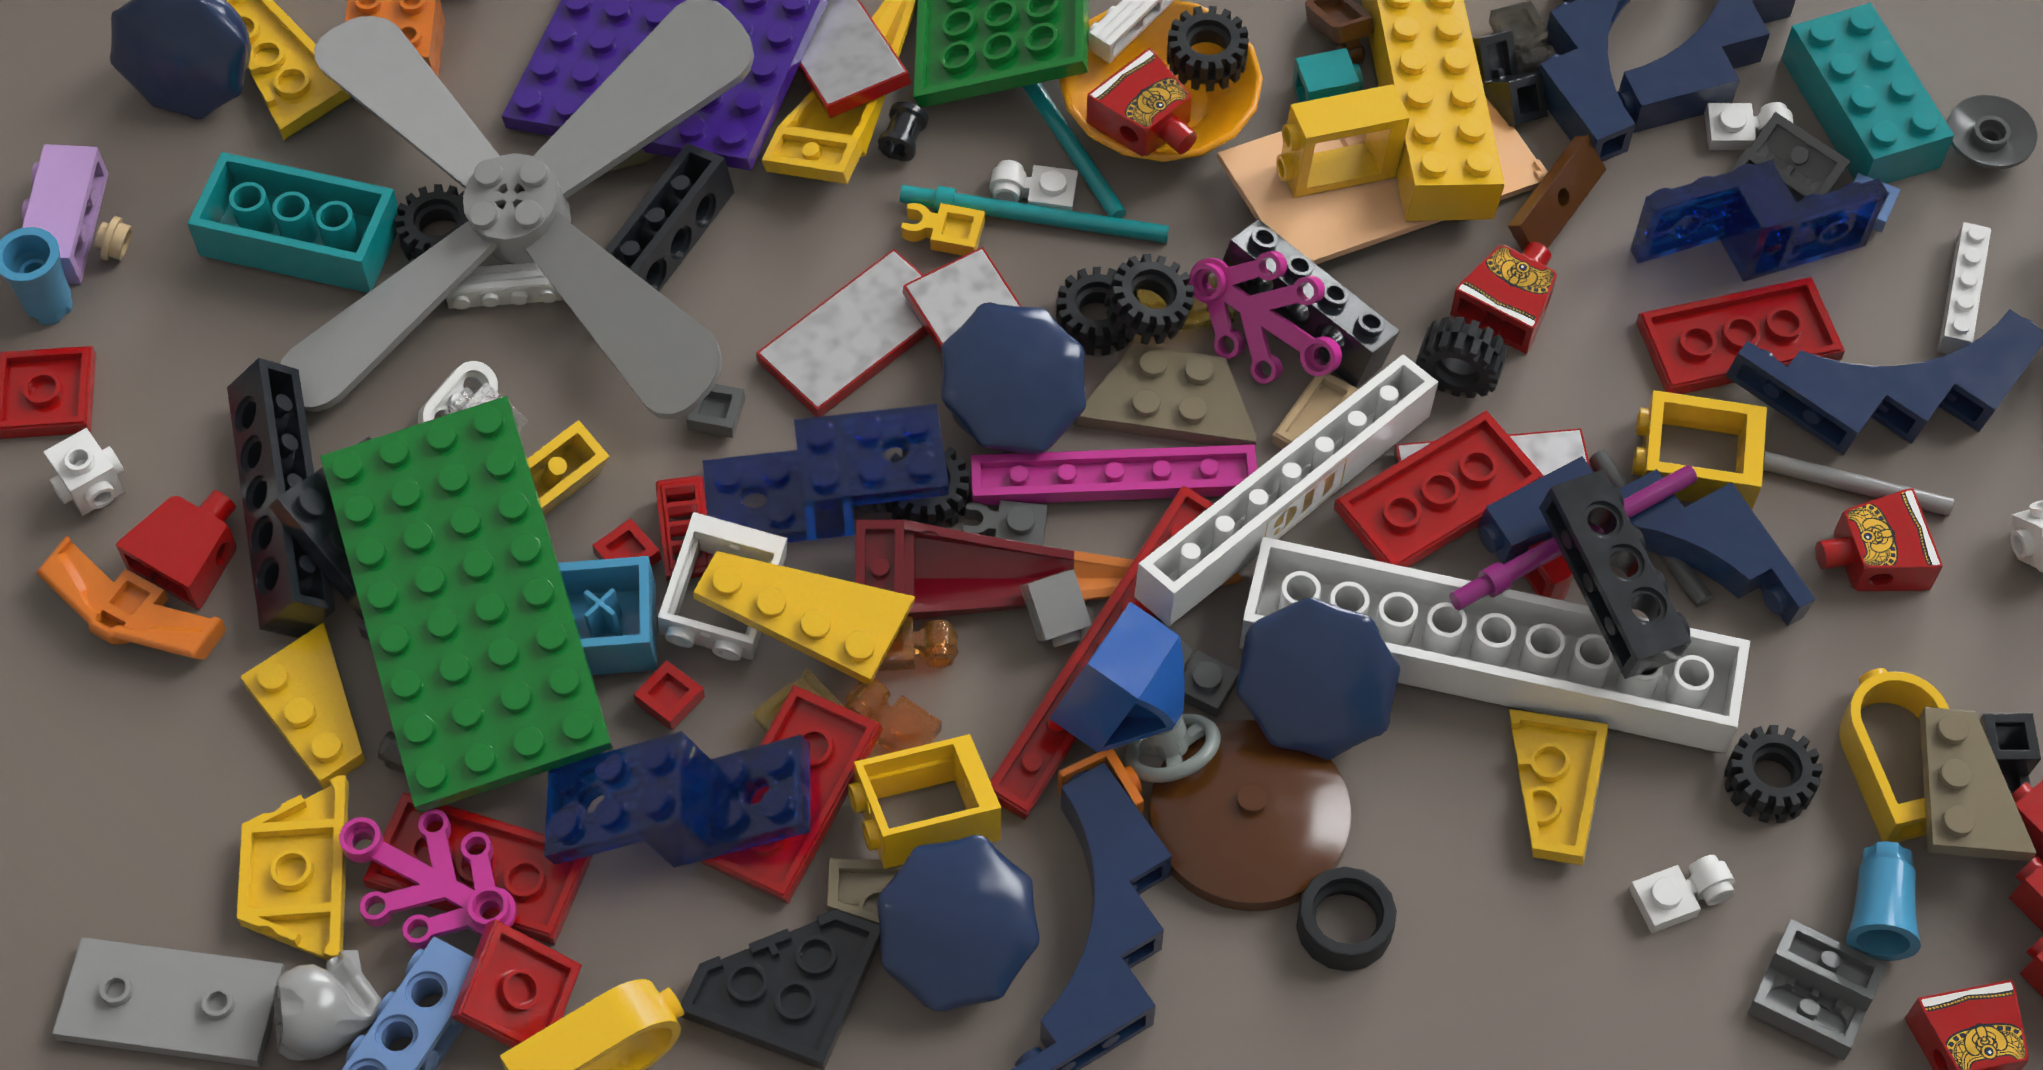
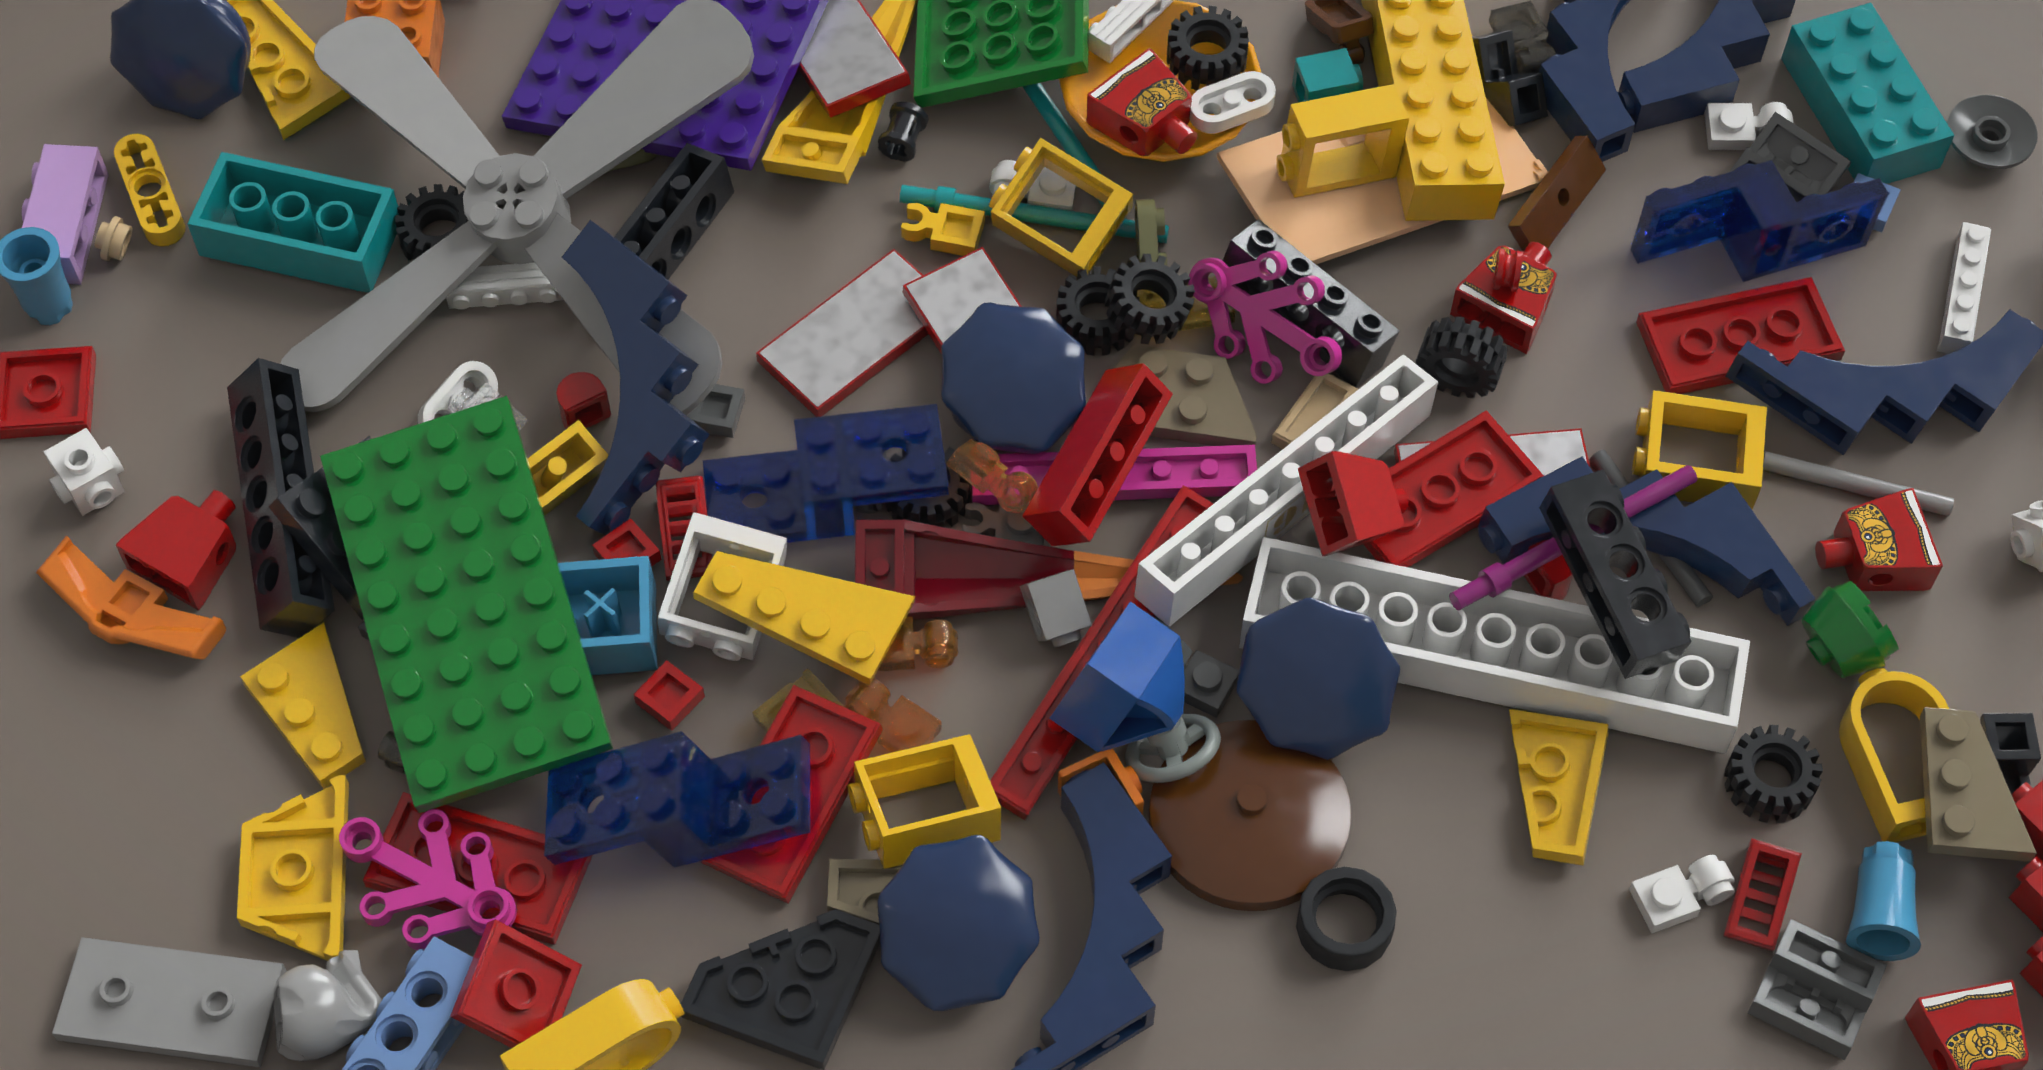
(151, 173): none -> yellow beam
(582, 398): none -> red brick
(651, 371): none -> dark blue arch
(984, 471): none -> clear orange plate
(1097, 455): none -> red brick
(1101, 231): none -> yellow window
(1148, 225): none -> olive plate
(1229, 102): none -> white plate
(1351, 500): none -> red torso
(1507, 270): none -> red bush
(1772, 856): none -> red slope
(1847, 632): none -> green cone

